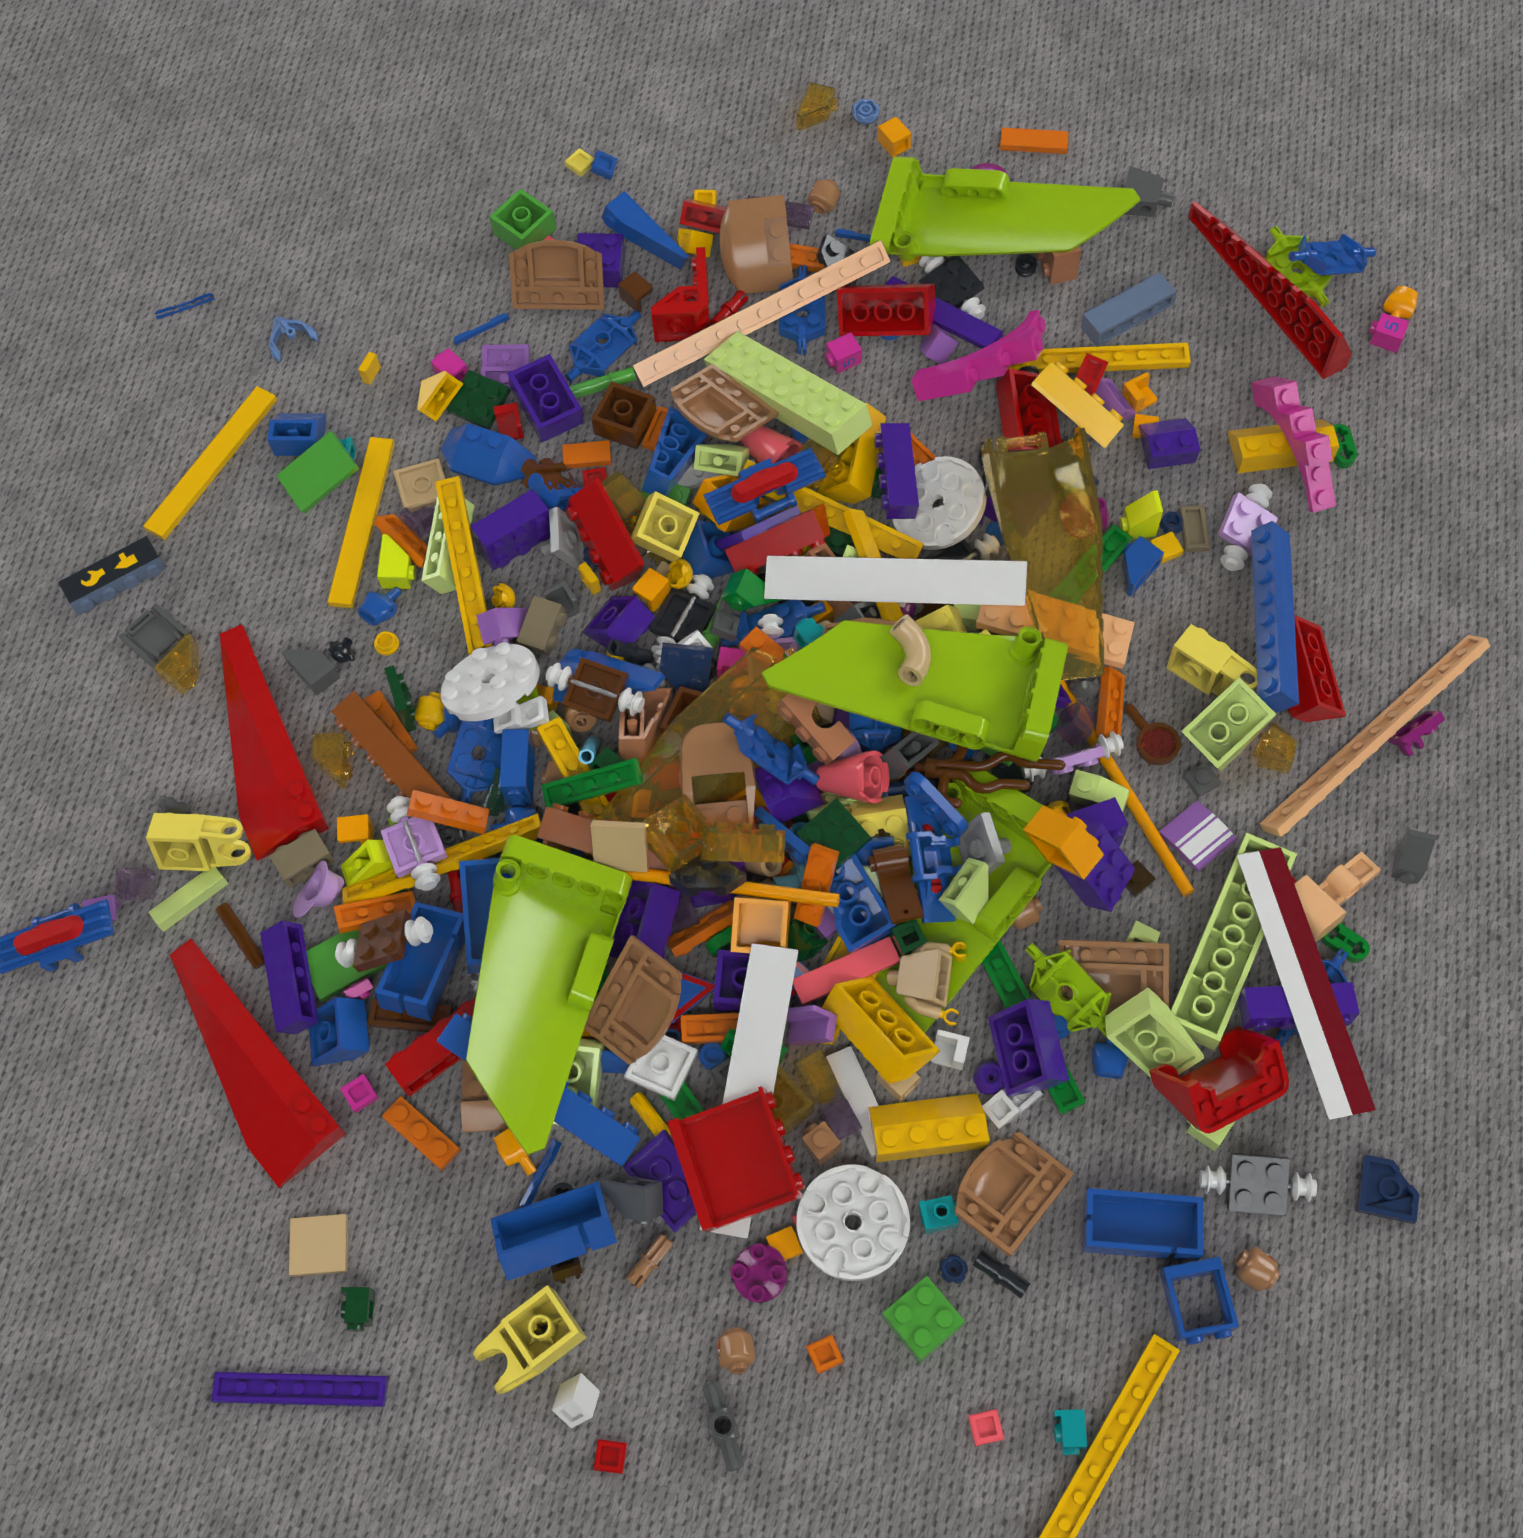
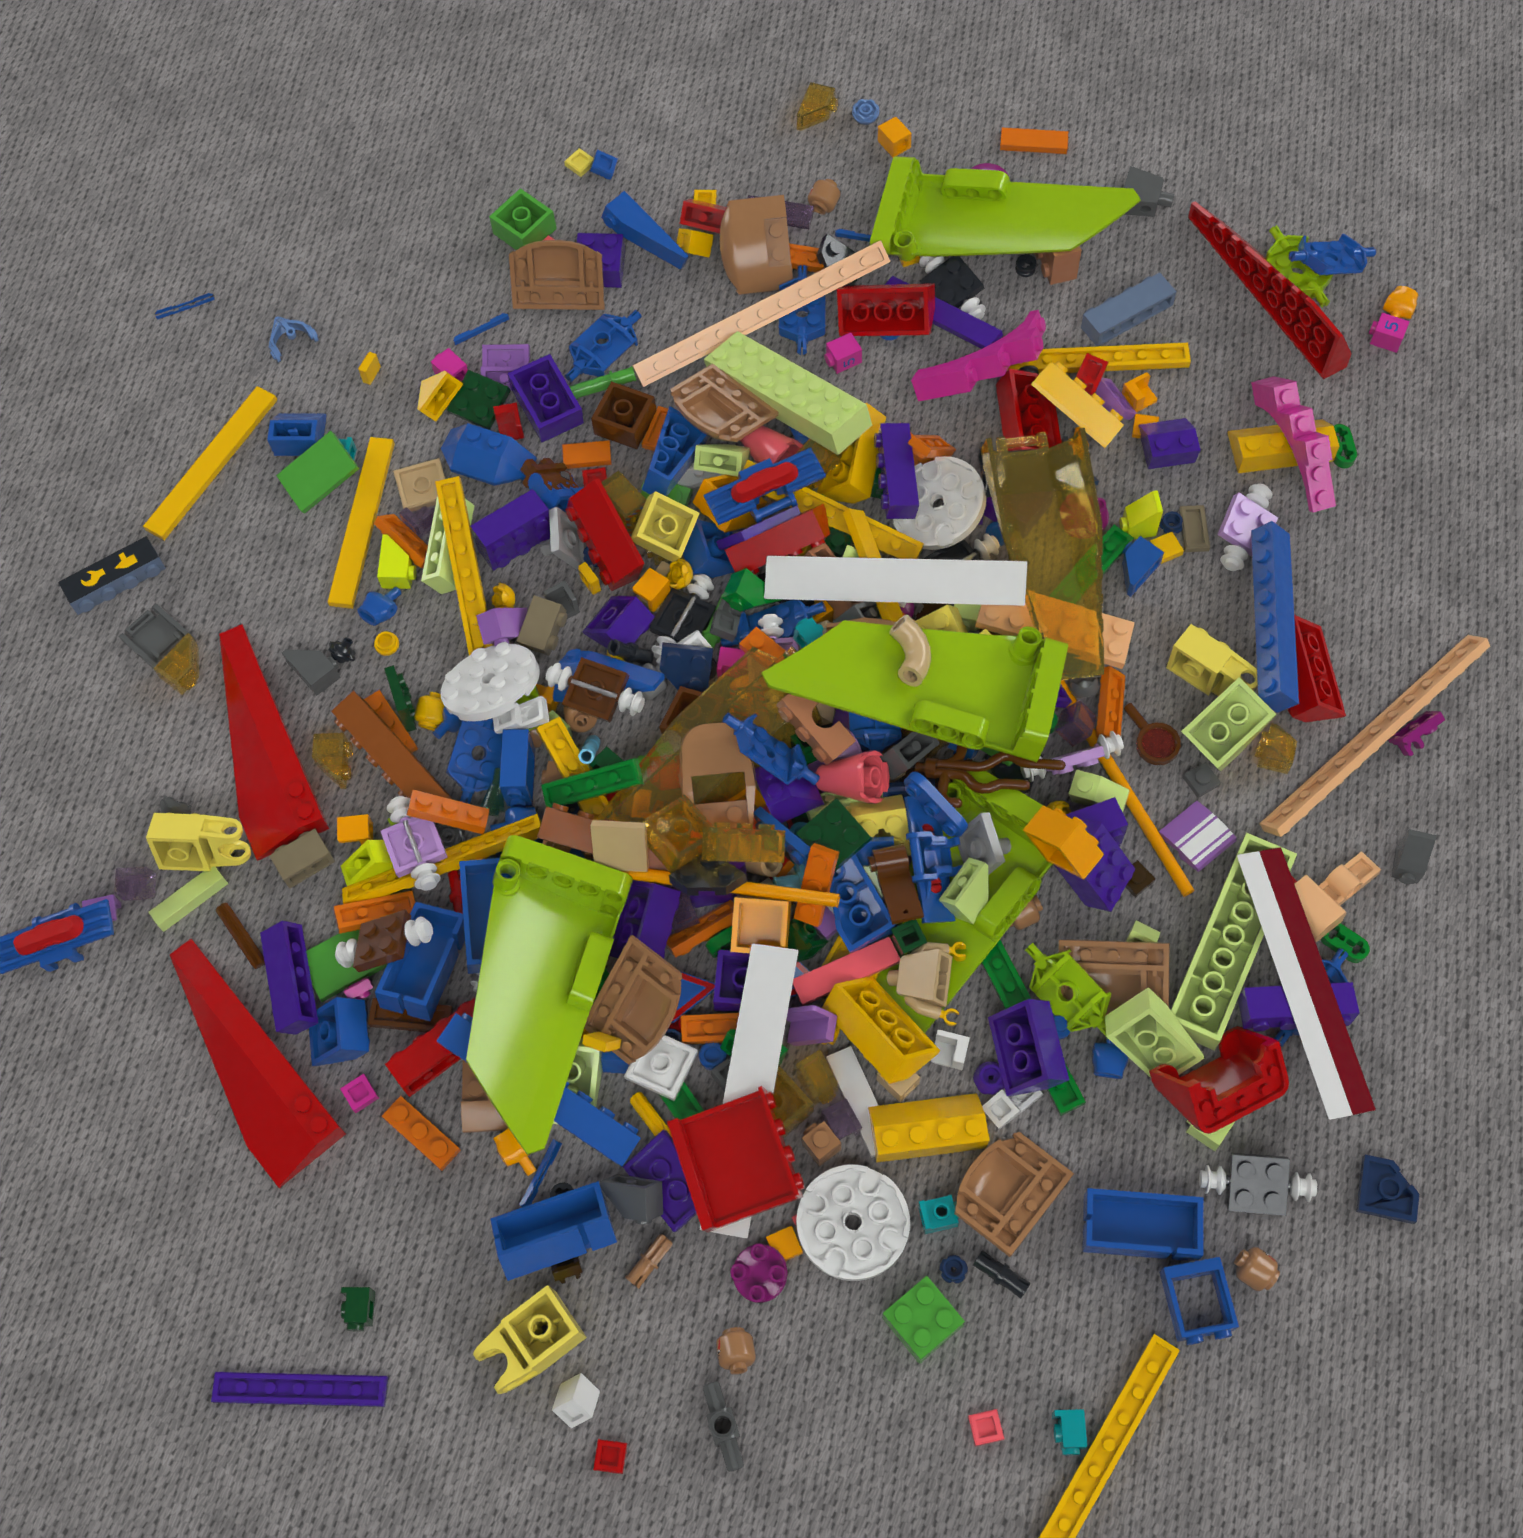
(318, 1245): tan tile -> none
(319, 890): lavender piece -> none
(601, 1041): none -> yellow tile
(634, 289): reddish brown panel -> none
(642, 730): nougat wedge -> none
(675, 316): red bracket -> none
(730, 307): red pin -> none
(824, 1354): orange tile -> none
(930, 446): none -> orange plate
(938, 345): medium lavender panel -> none

